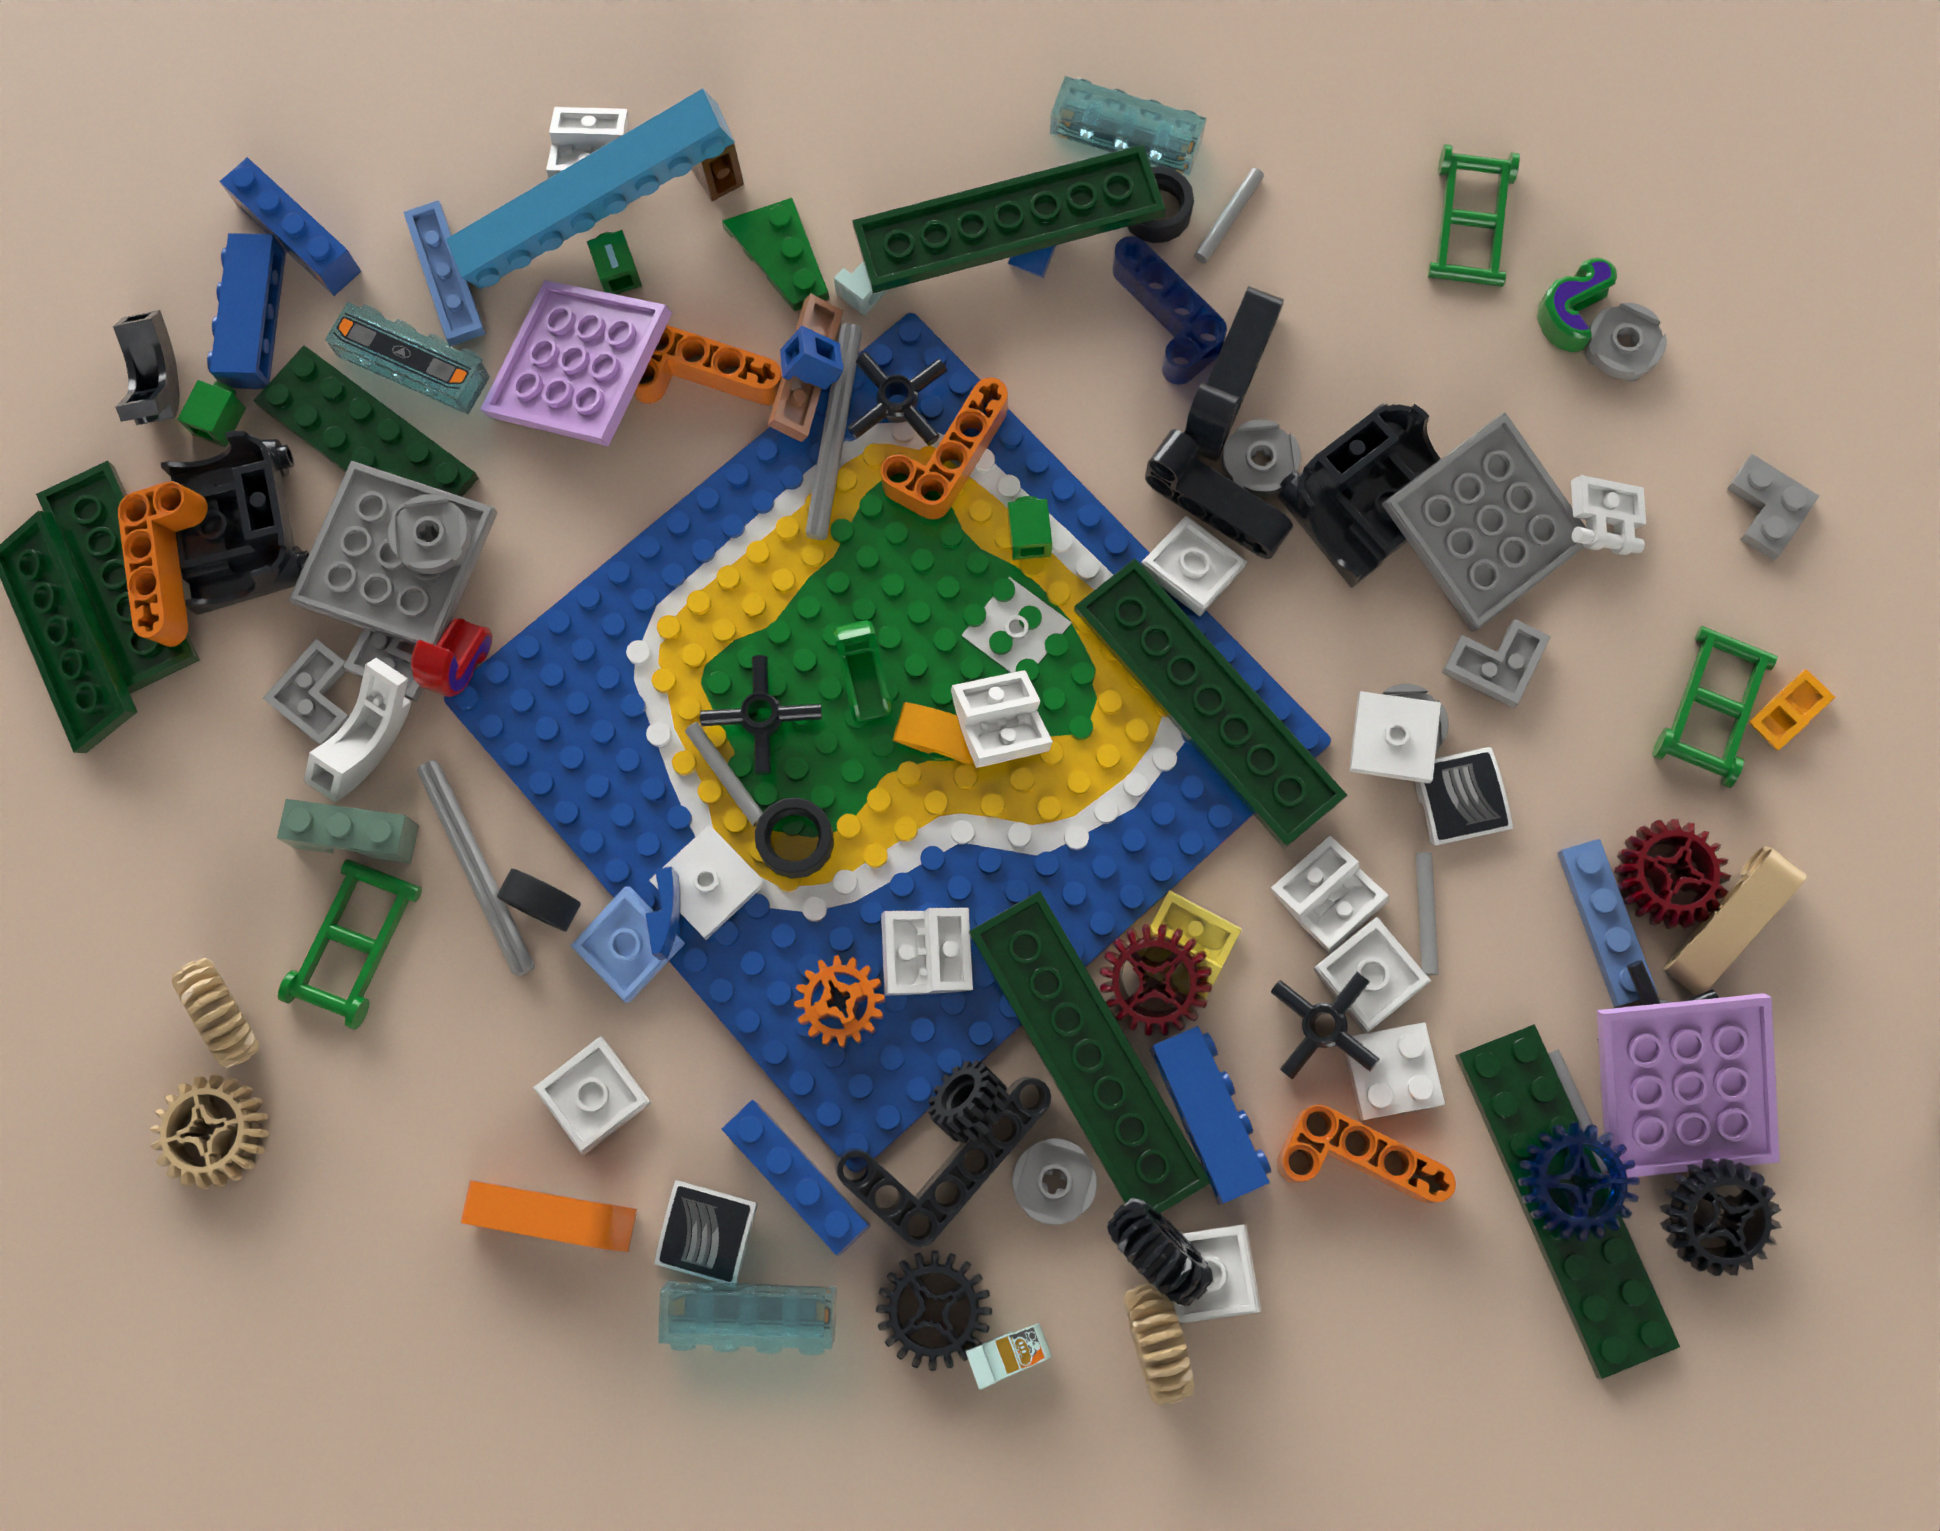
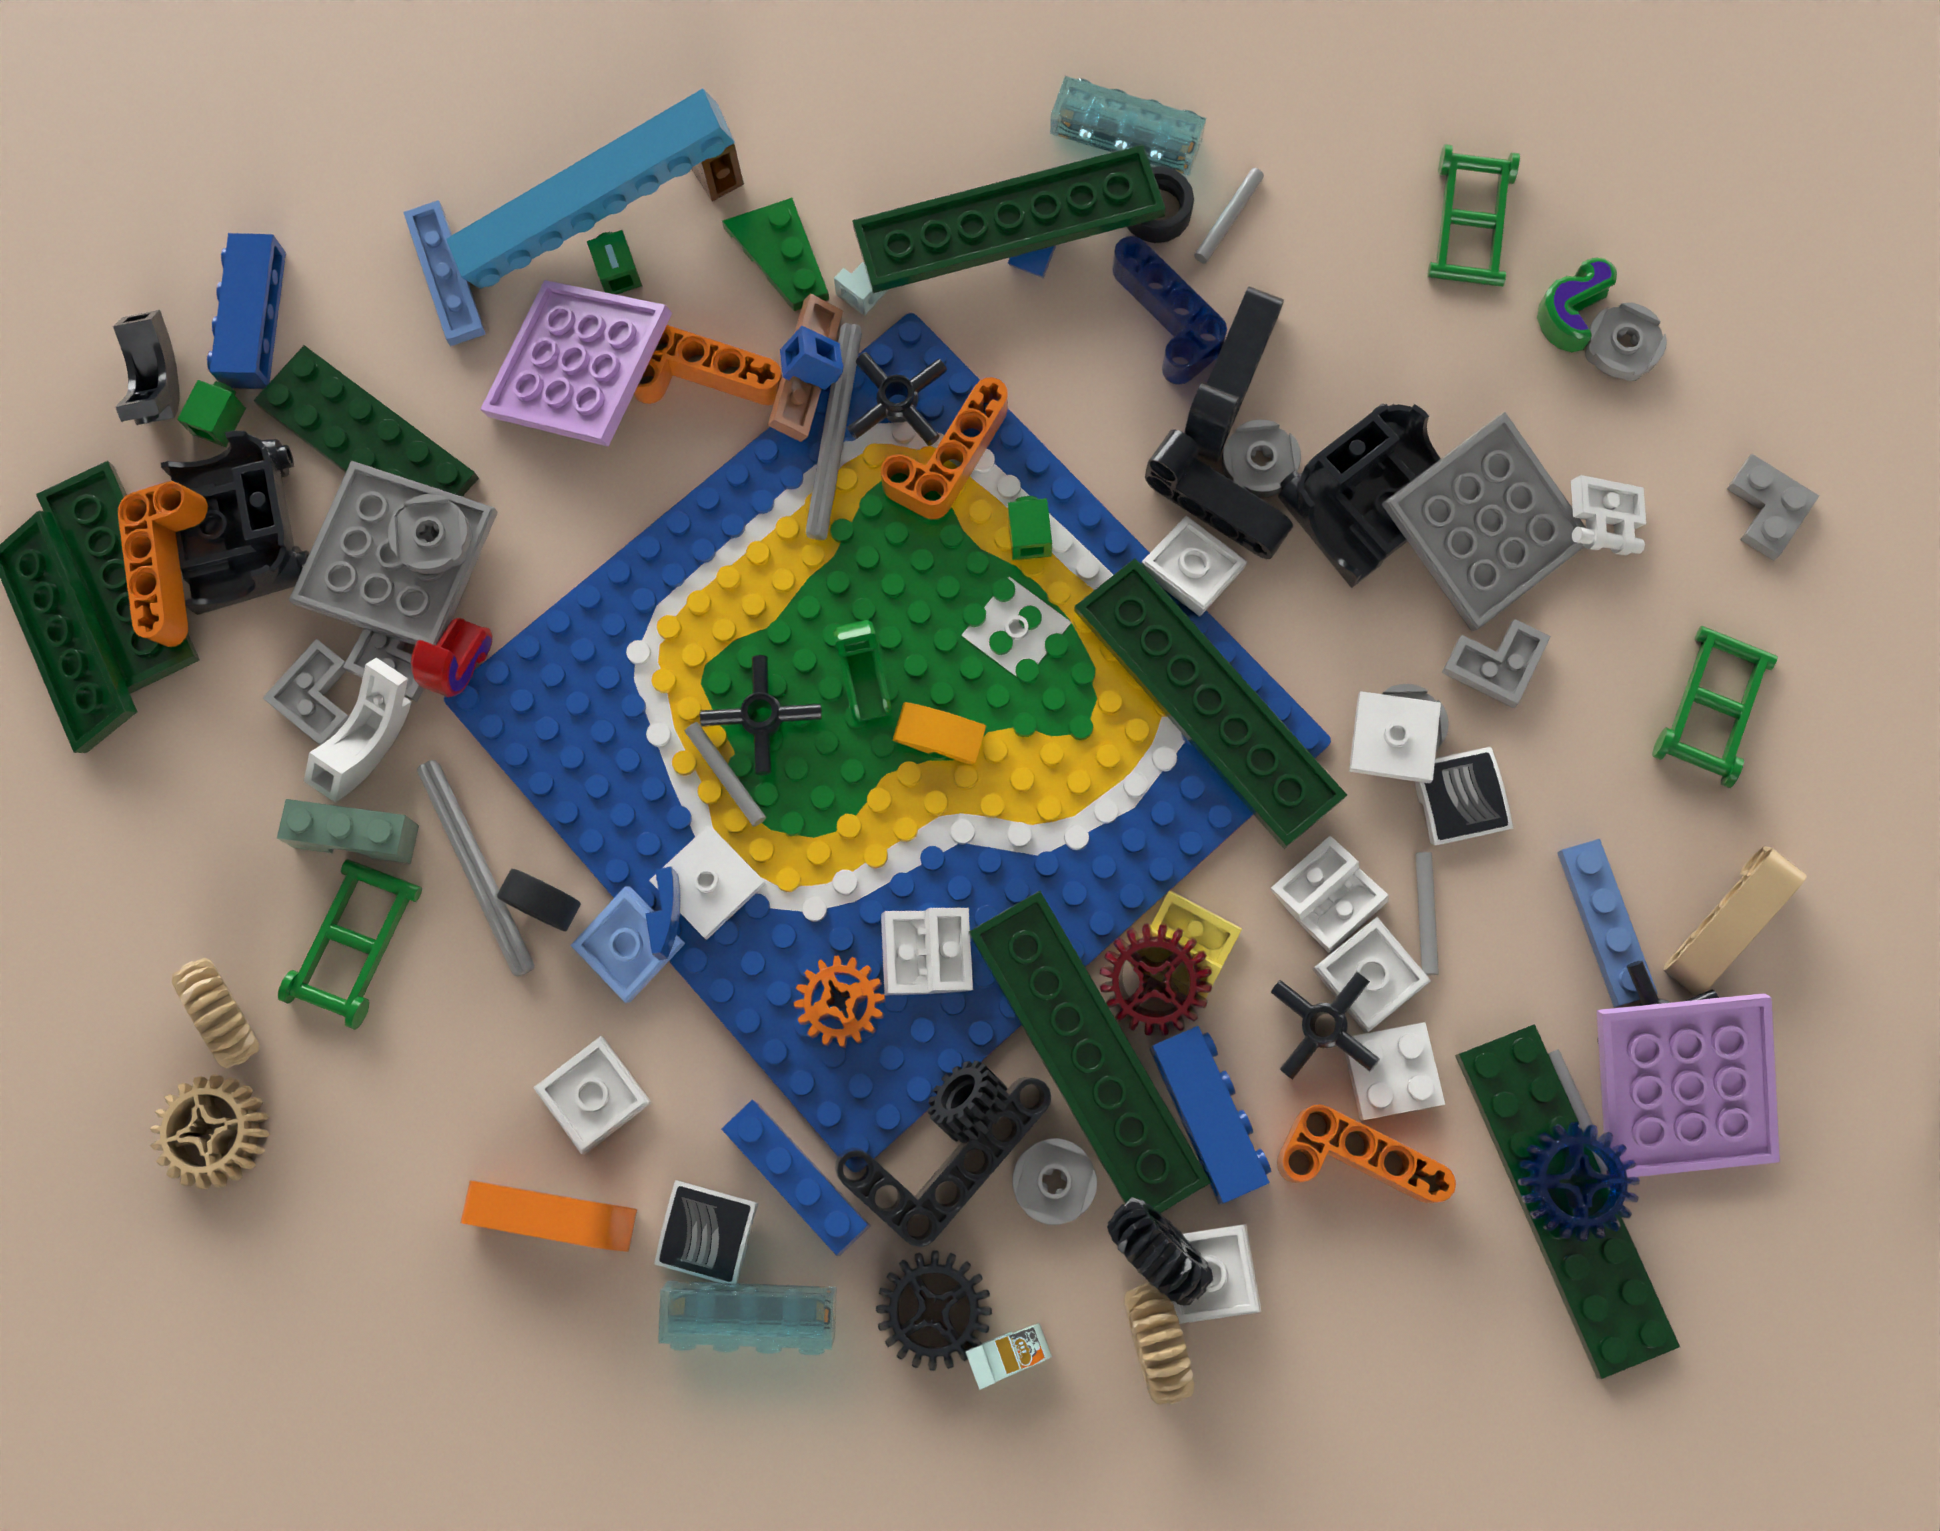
(291, 225): blue brick -> none
(408, 357): clear light blue brick -> none
(581, 132): white slope -> none
(786, 808): black tyre -> none
(1000, 718): white slope -> none
(1686, 846): dark red gear -> none
(1748, 1208): black gear -> none
(1791, 709): light orange slope -> none

